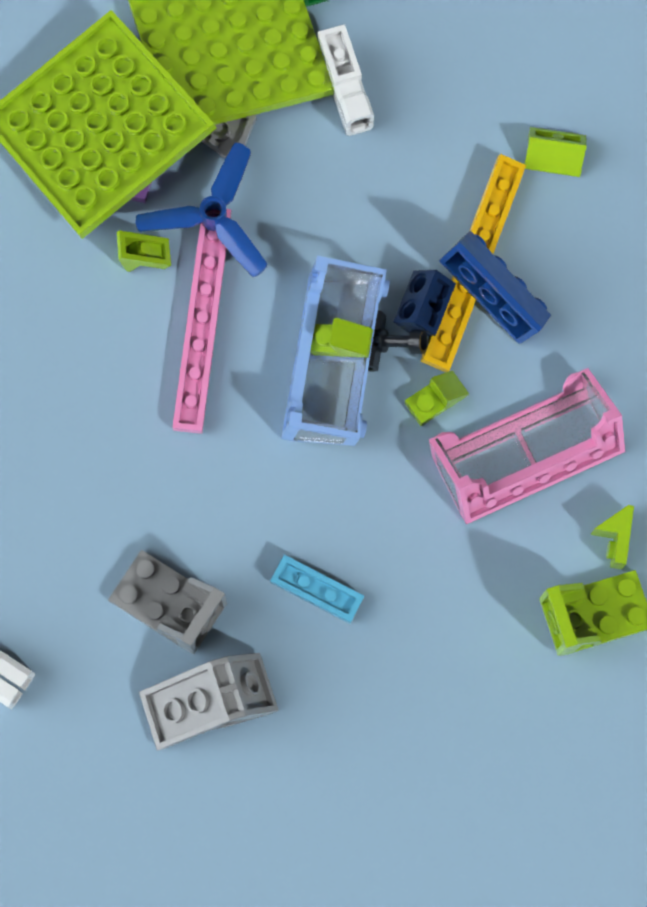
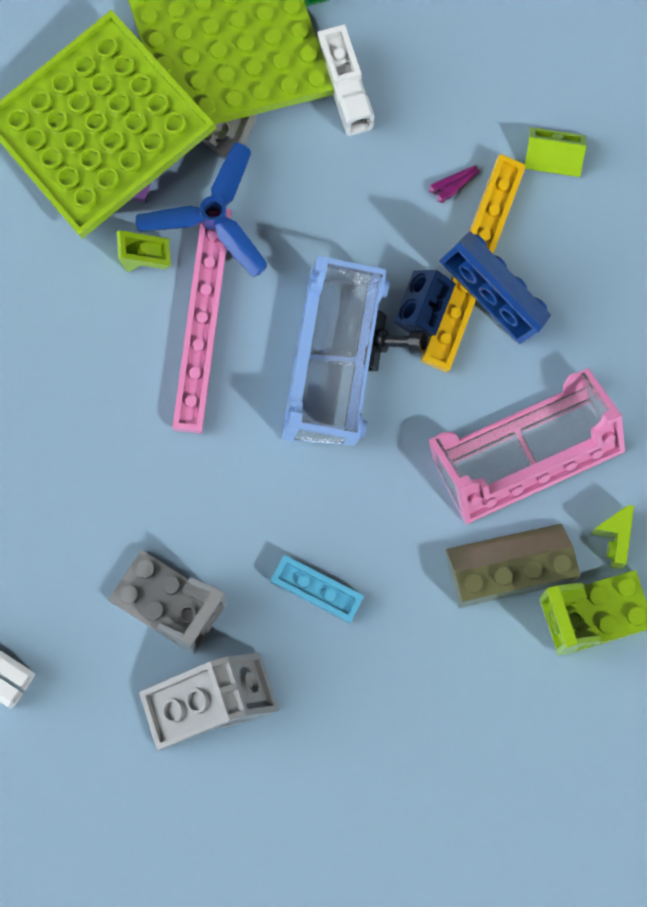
(341, 339): lime slope -> none
(436, 397): lime slope -> none
(449, 186): none -> magenta piece
(512, 565): none -> olive slope

